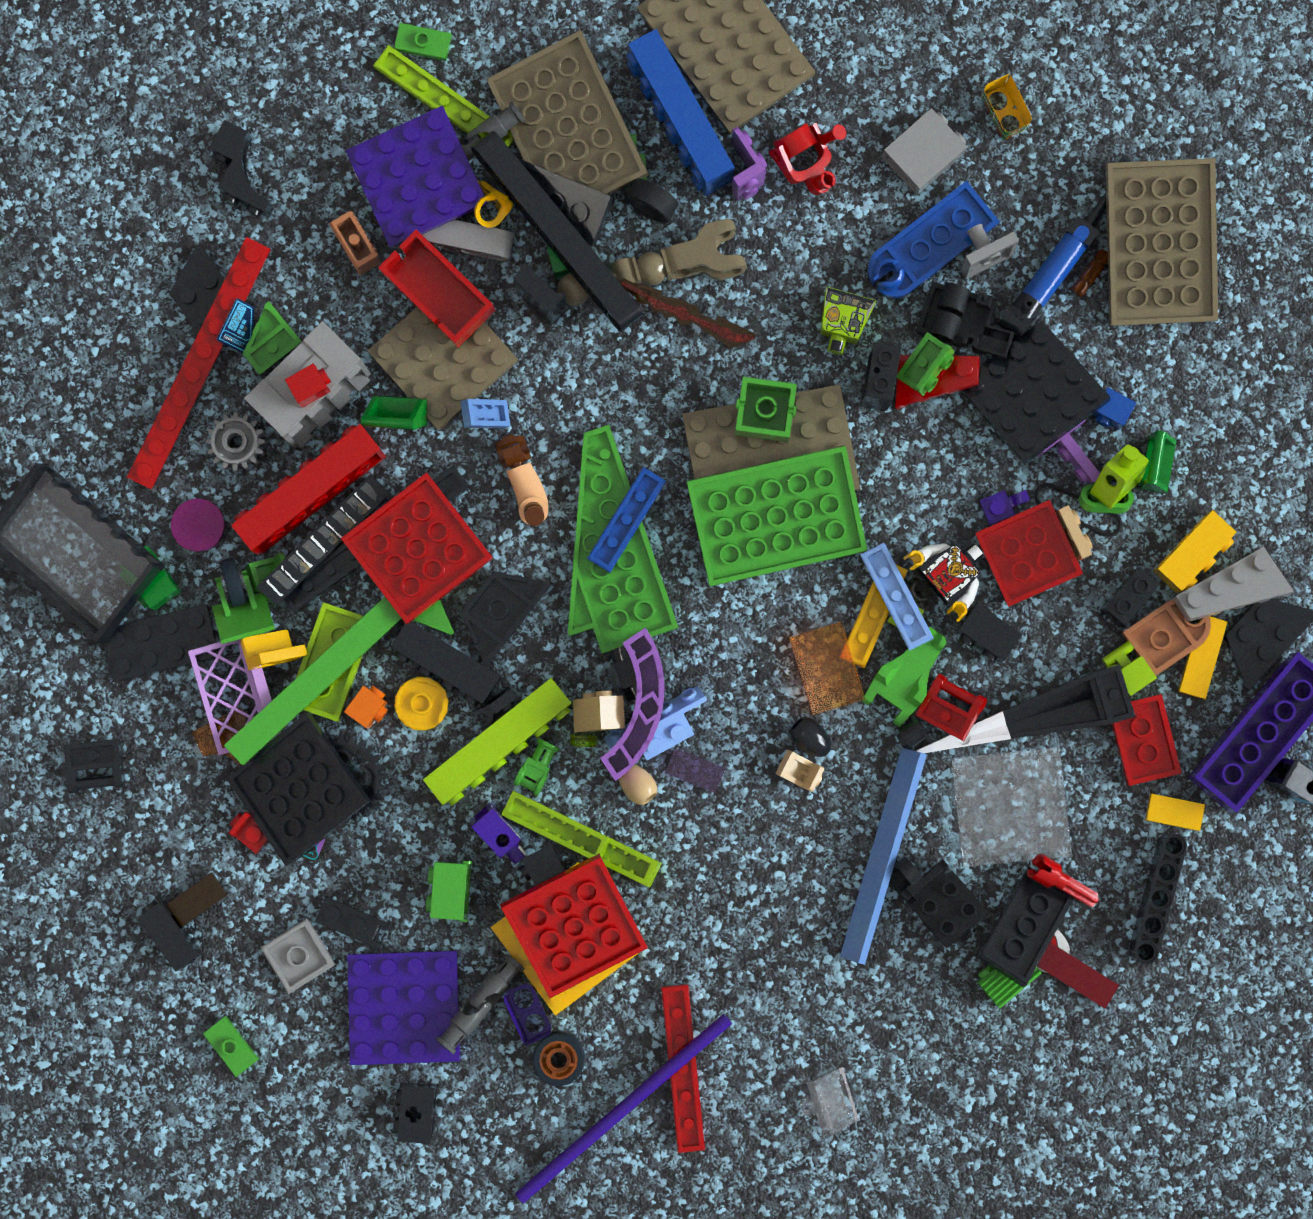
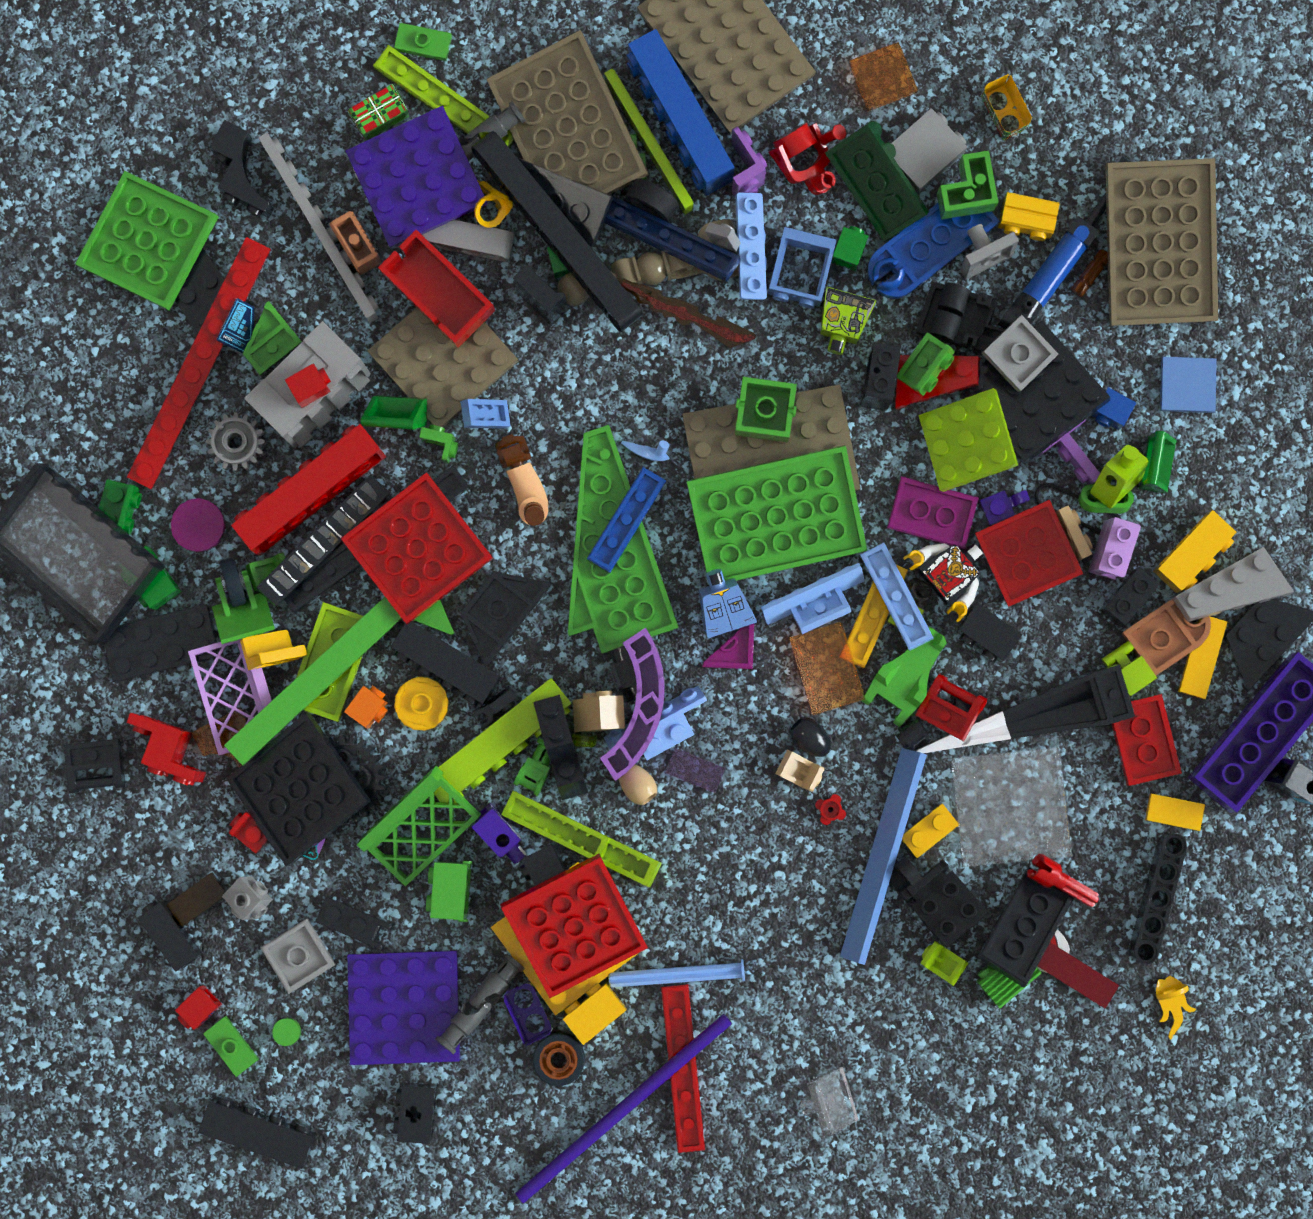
(119, 503): none -> green bracket
(147, 240): none -> bright green plate
(166, 749): none -> red bracket
(197, 1008): none -> red brick
(247, 898): none -> light grey brick
(257, 1132): none -> black brick
(286, 1031): none -> bright green tile
(315, 217): none -> light grey plate
(378, 112): none -> piece
(407, 806): none -> bright green fence
(438, 436): none -> bright green bracket
(560, 747): none -> black arch
(594, 1013): none -> yellow brick
(647, 452): none -> light blue bar
(648, 141): none -> lime tile
(671, 239): none -> dark blue tile
(677, 975): none -> light blue axle
(723, 236): none -> light grey plate
(723, 605): none -> medium blue torso
(735, 652): none -> magenta tile
(752, 247): none -> light blue bracket
(808, 242): none -> medium blue window
(817, 602): none -> light blue bracket
(826, 816): none -> red plate
(850, 248): none -> green brick
(877, 180): none -> dark green hinge
(883, 76): none -> clear orange tile
(929, 830): none -> yellow plate
(932, 514): none -> magenta tile
(943, 962): none -> lime bracket
(968, 440): none -> lime plate
(974, 193): none -> bright green brick
(1019, 353): none -> light grey tile
(1028, 216): none -> yellow brick
(1114, 548): none -> lavender panel
(1171, 998): none -> yellow piece
(1188, 384): none -> medium blue tile

